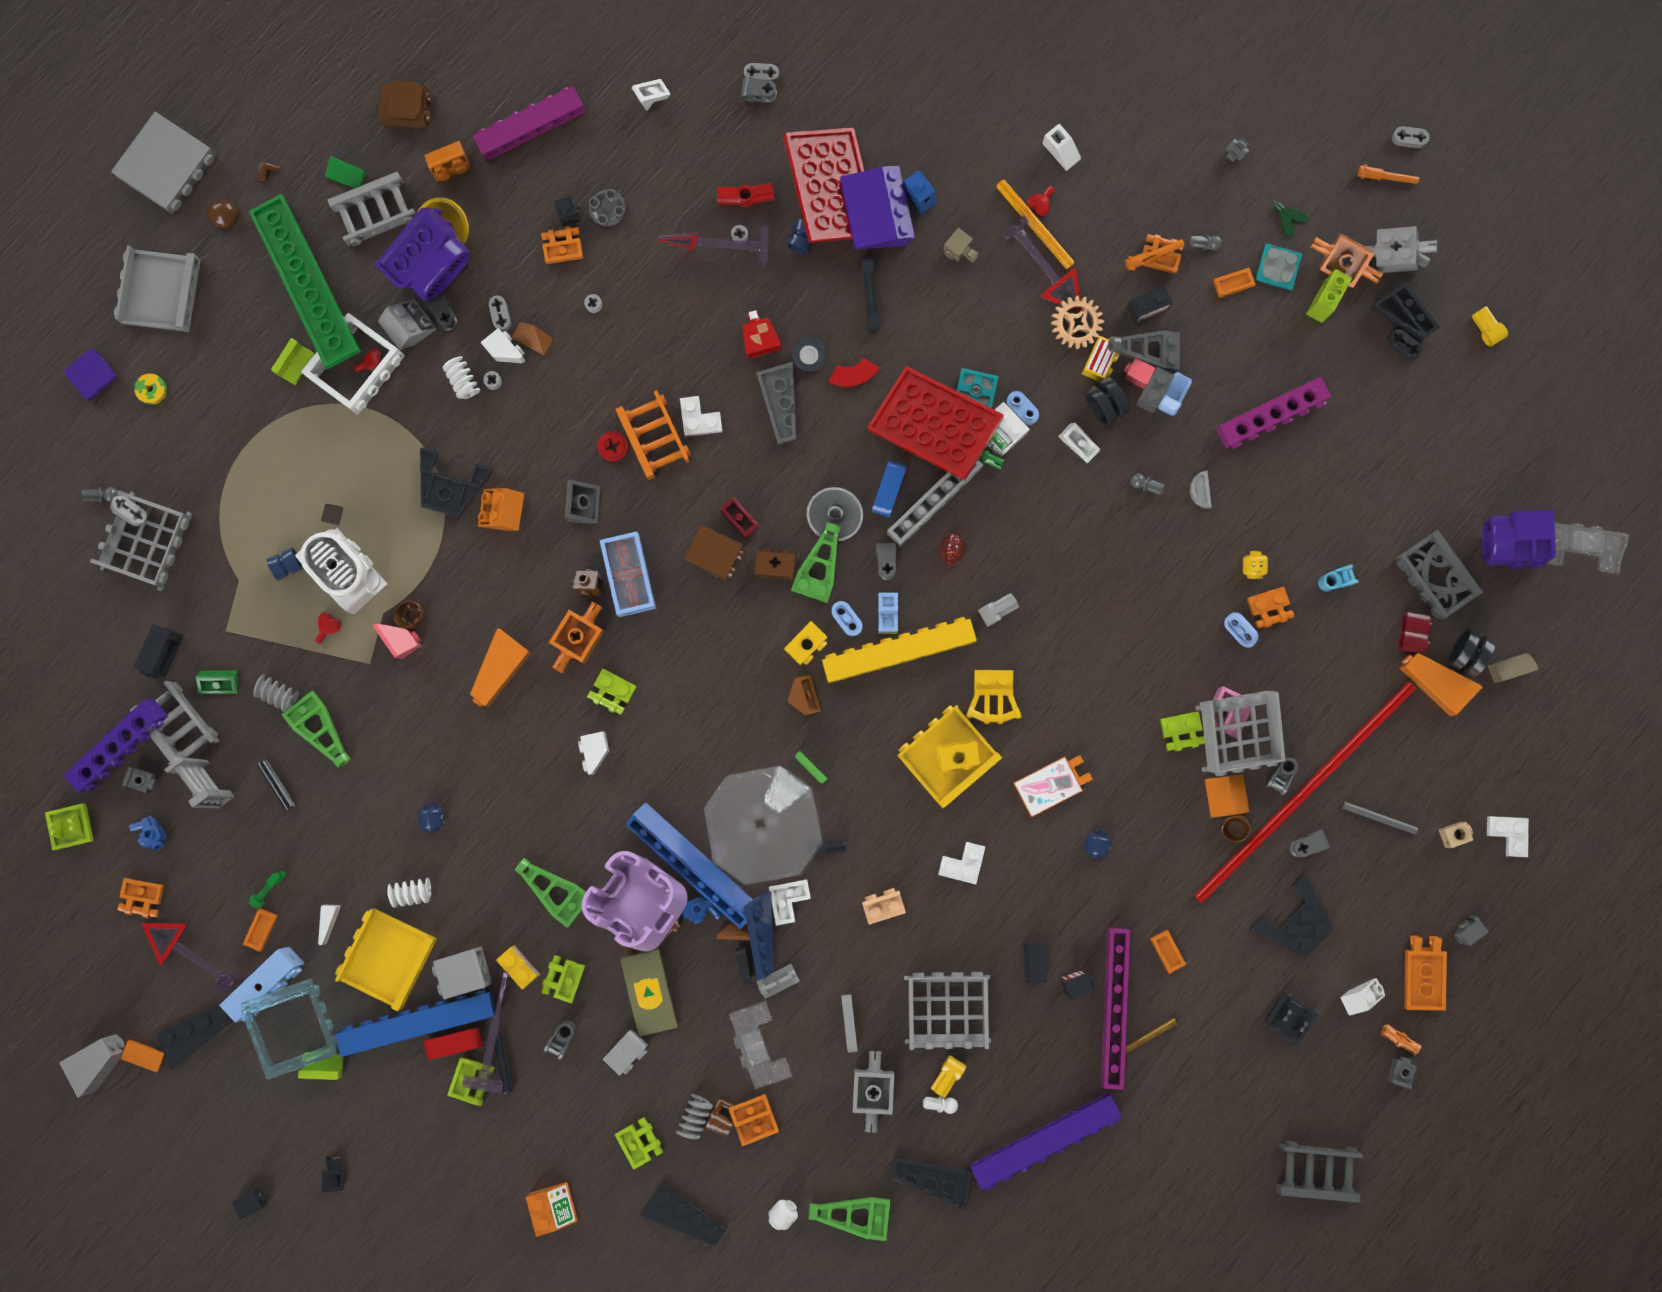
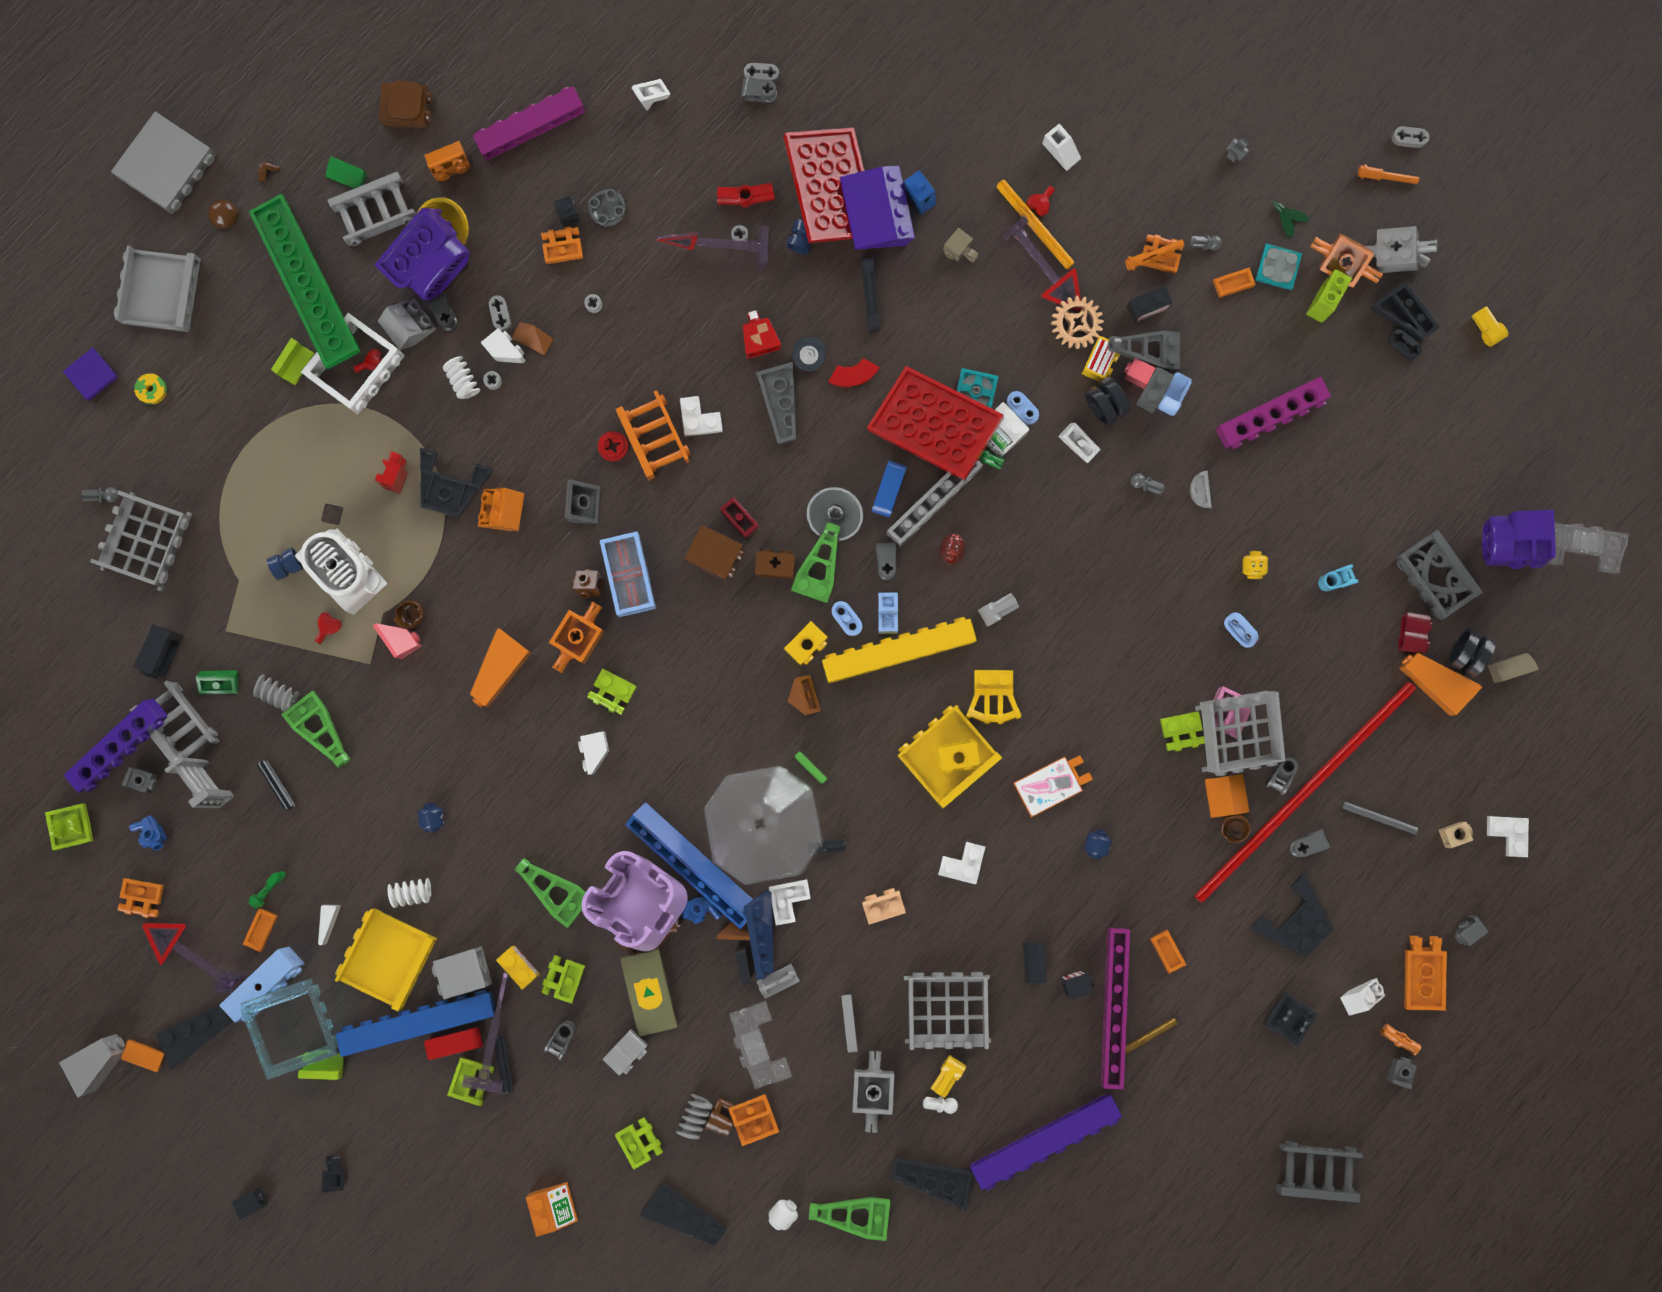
(125, 514): light grey beam -> none
(394, 473): none -> red hips
(1267, 602): orange plate -> none

